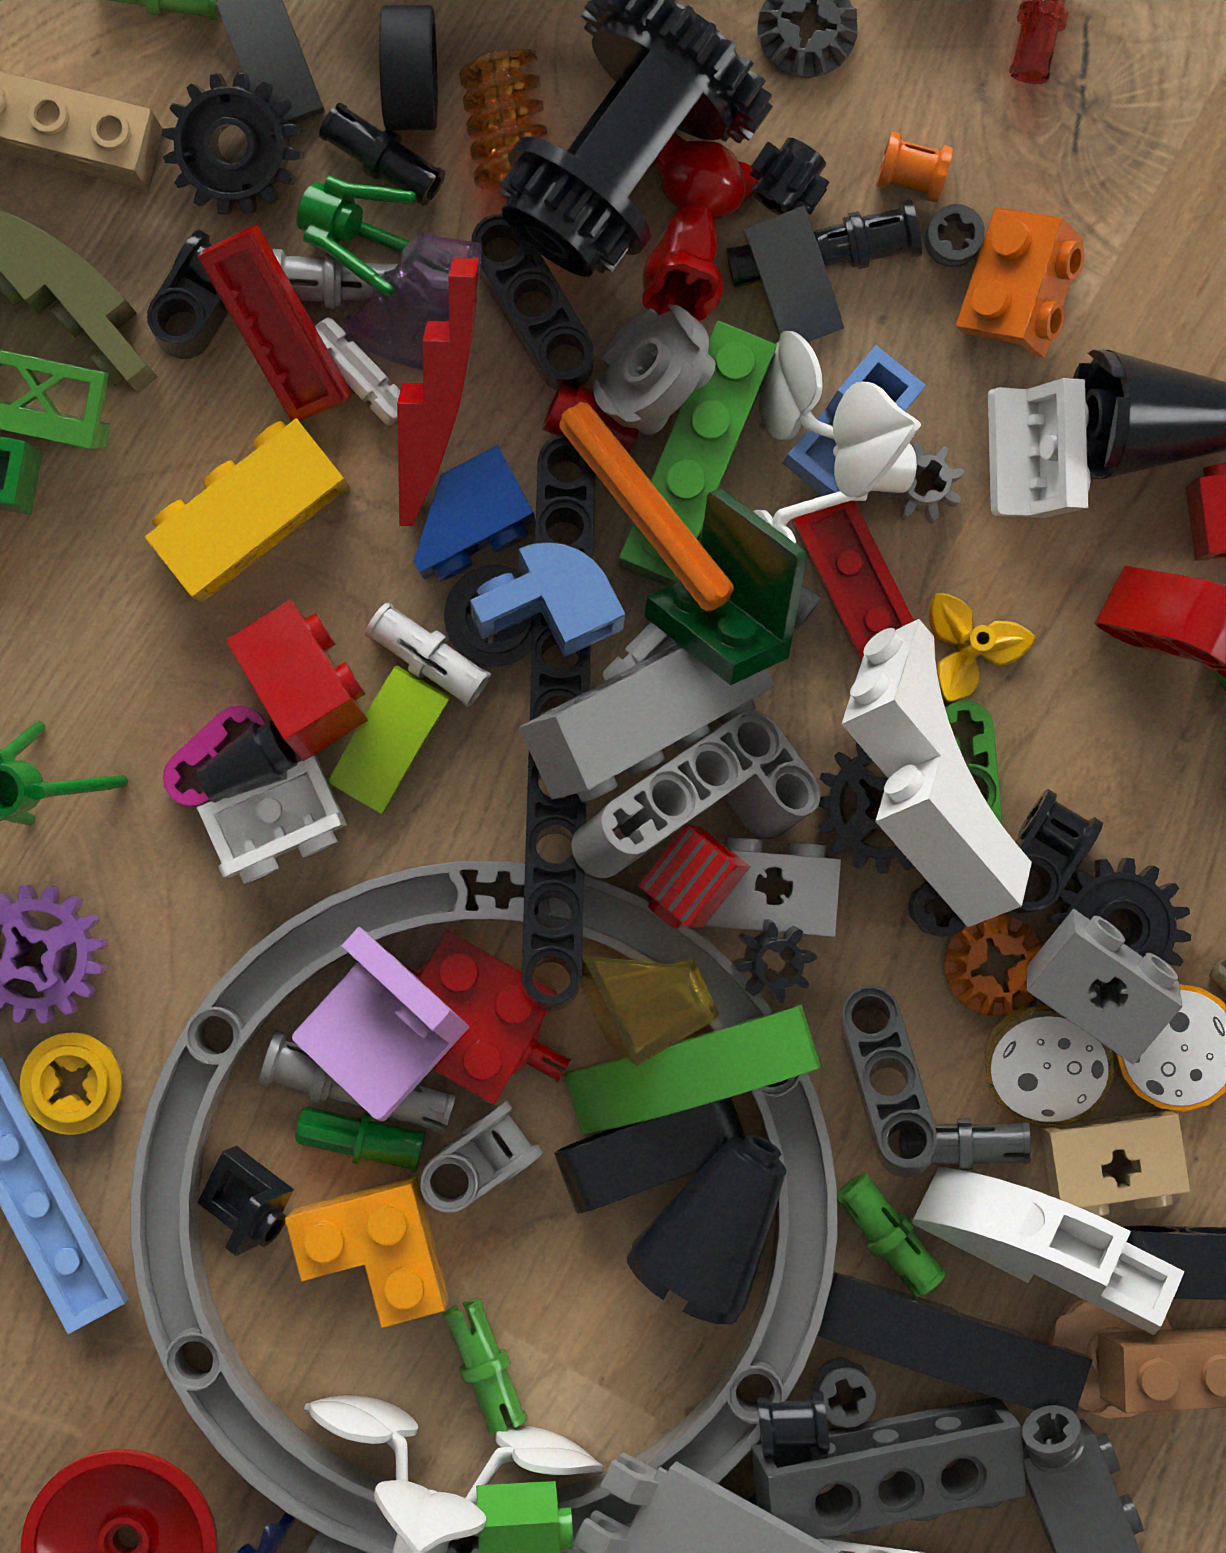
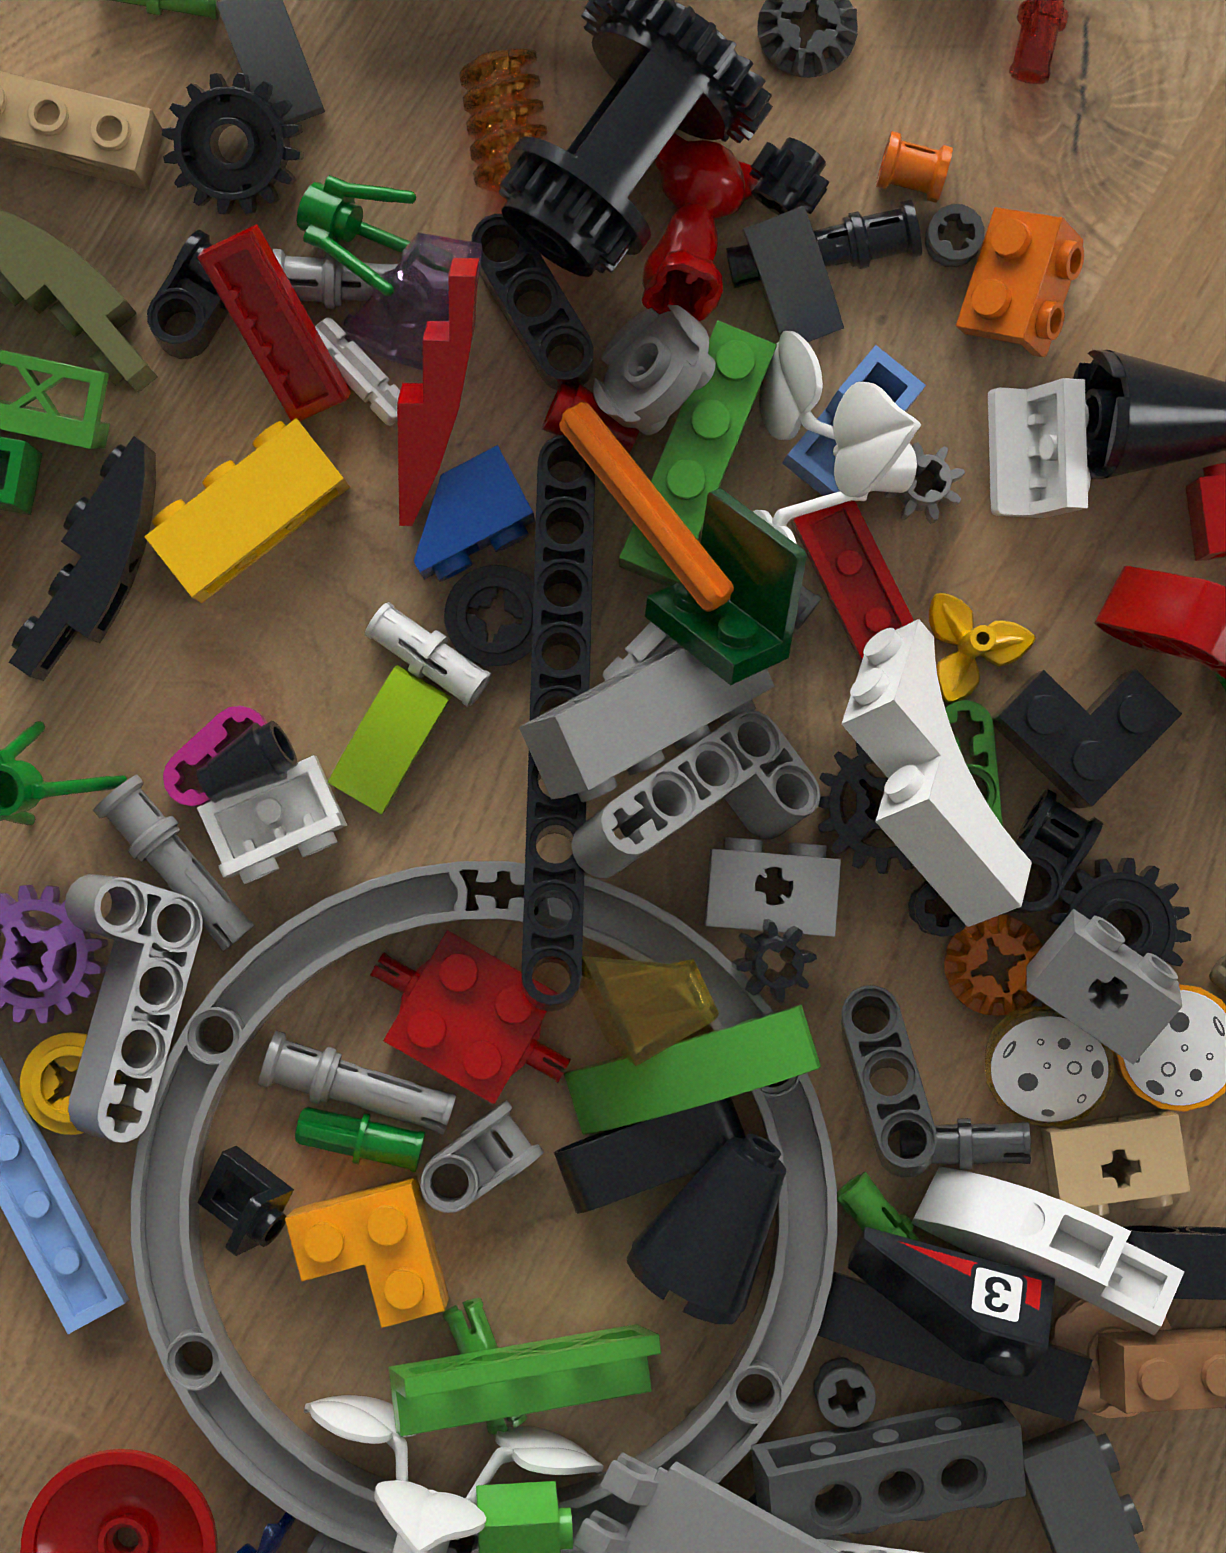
(111, 543): none -> black slope
(120, 1005): none -> light grey beam
(156, 840): none -> light grey pin
(297, 679): red brick -> none
(378, 1029): lavender bracket -> none
(381, 153): black pin -> none
(408, 67): black tyre -> none
(521, 1379): none -> bright green fence
(559, 584): medium blue brick -> none
(692, 878): red brick -> none
(793, 1424): black bush -> none
(966, 1302): none -> black slope
(1058, 1421): dark grey bush -> none
(1079, 747): none -> black brick

